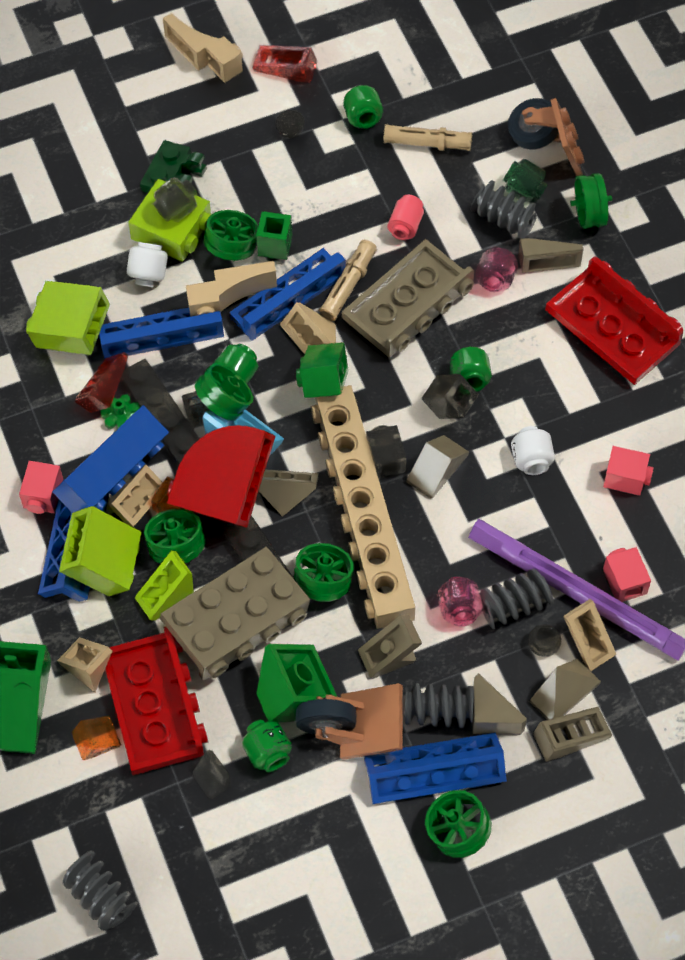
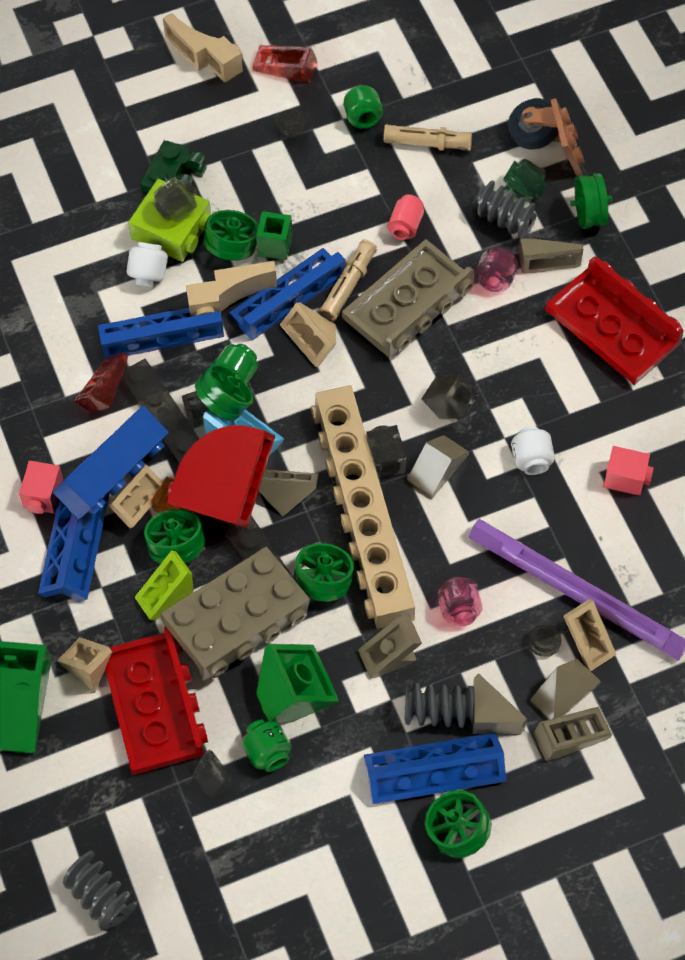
(67, 317): lime brick -> none
(95, 737): clear orange slope -> none
(100, 551): lime brick -> none
(119, 411): green plant -> none
(323, 370): green brick -> none
(358, 721): nougat plate -> none
(473, 366): green head -> none
(514, 596): dark grey piece -> none
(626, 574): coral brick -> none

